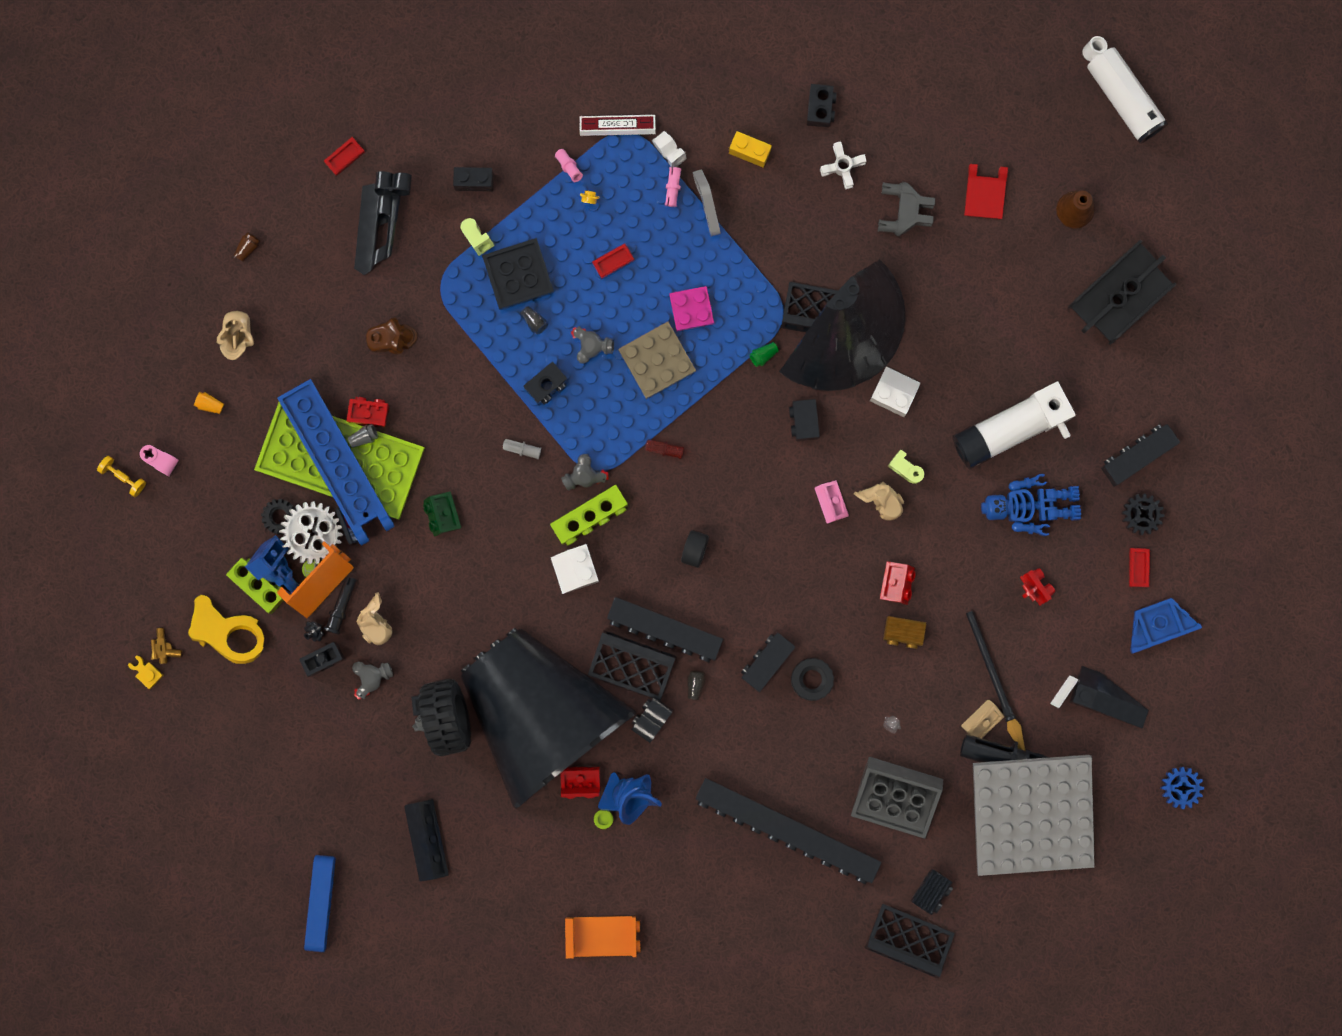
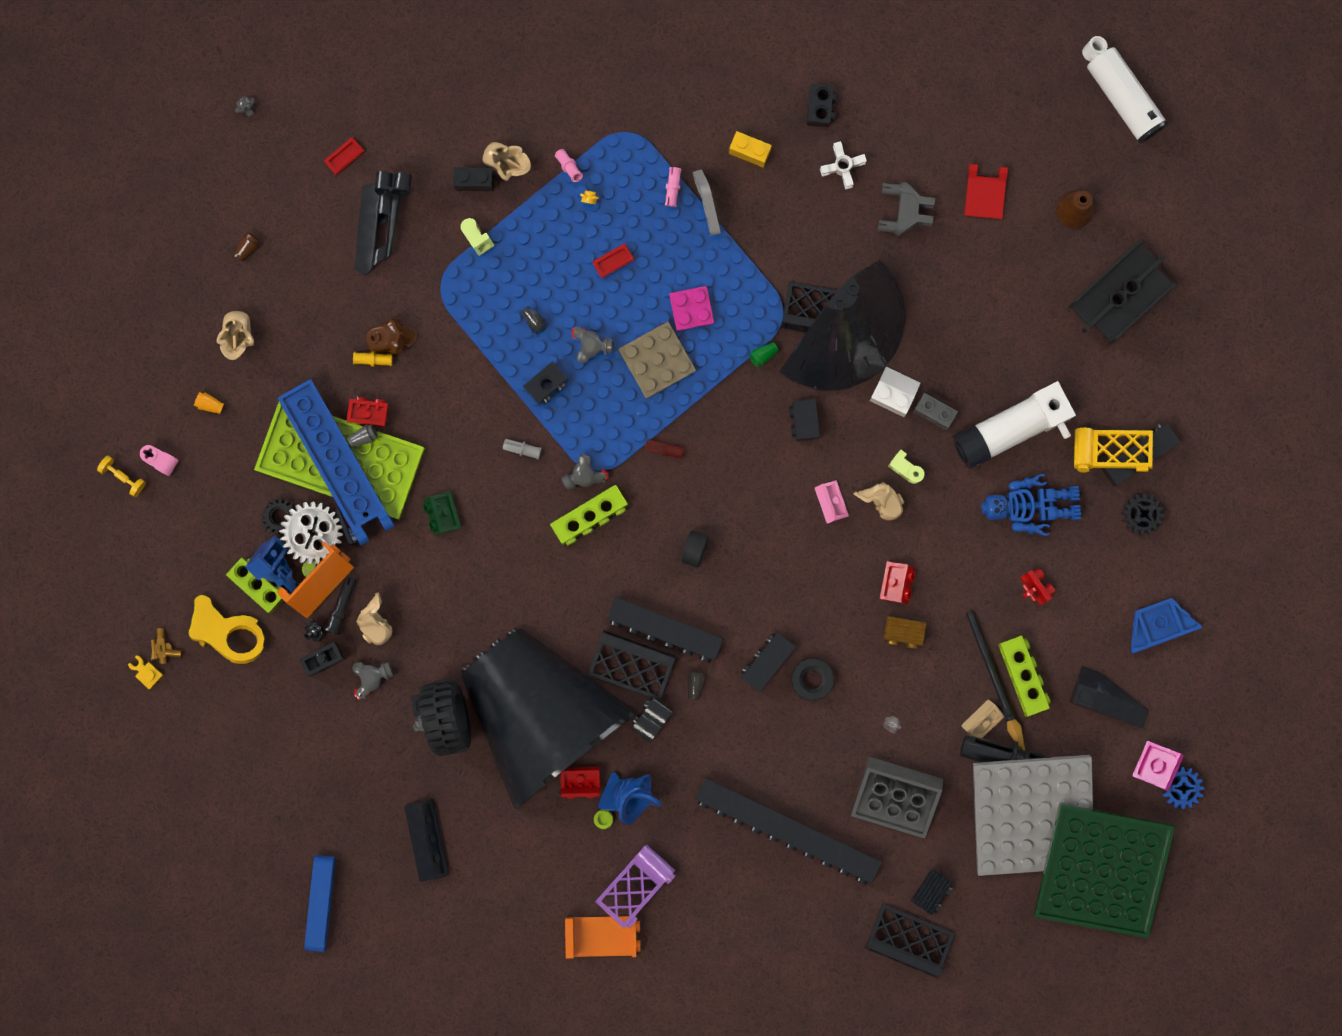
(244, 105): none -> dark grey plant
(372, 359): none -> yellow pin
(506, 160): none -> tan head
(518, 274): black plate -> none
(574, 569): white slope -> none
(617, 125): tile -> none
(654, 868): none -> medium lavender piece
(668, 149): white leg -> none
(935, 411): none -> dark grey brick
(1021, 645): none -> lime brick
(1064, 691): white sticker -> none
(1087, 452): none -> yellow piece
(1103, 870): none -> dark green plate
(1139, 567): red tile -> none
(1157, 765): none -> plate

